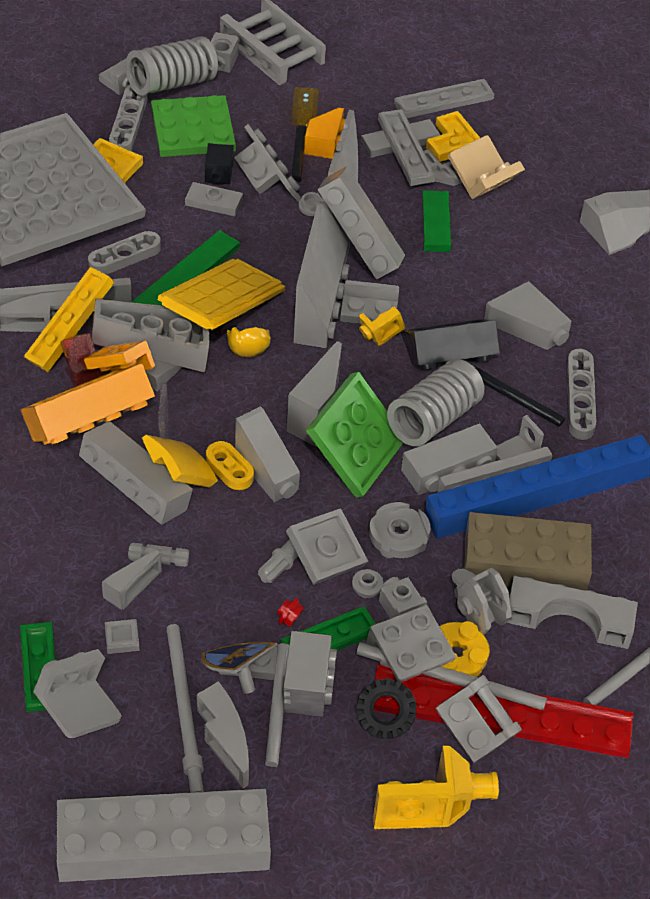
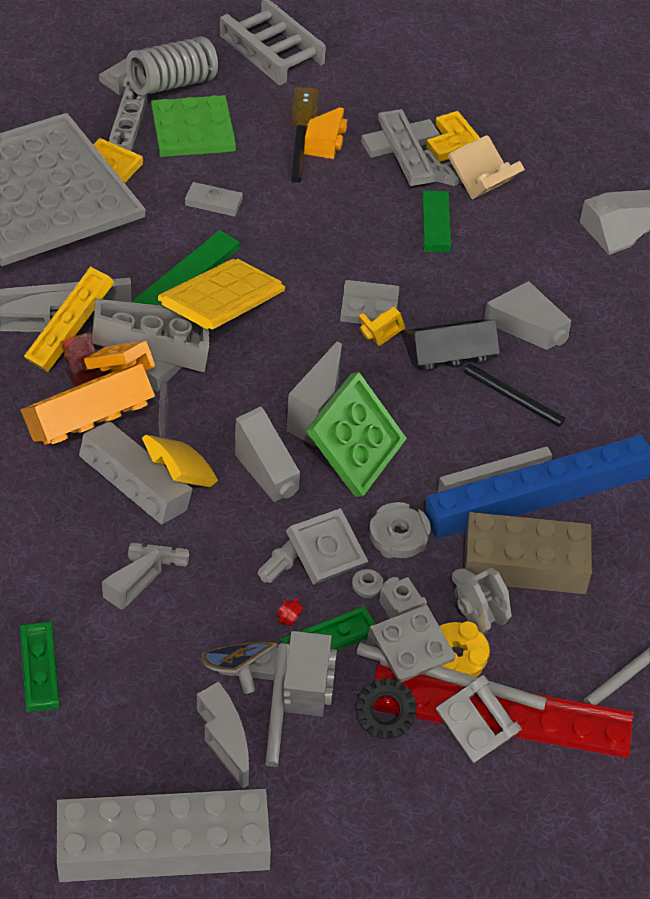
(73, 695): light grey bracket -> none
(122, 636): light grey tile -> none
(140, 245): light grey beam -> none
(192, 761): light grey bar -> none
(219, 163): black brick -> none
(226, 50): light grey brick -> none
(231, 467): yellow plate -> none
(249, 341): yellow hair -> none
(261, 167): light grey bracket -> none
(309, 203): light grey plate -> none
(325, 257): light grey wedge -> none
(361, 222): light grey brick -> none
(433, 802): yellow plate -> none
(435, 402): light grey piece -> none
(444, 98): light grey tile -> none
(446, 456): light grey brick -> none
(523, 442): light grey bracket -> none
(583, 394): light grey beam -> none
(608, 616): light grey arch -> none

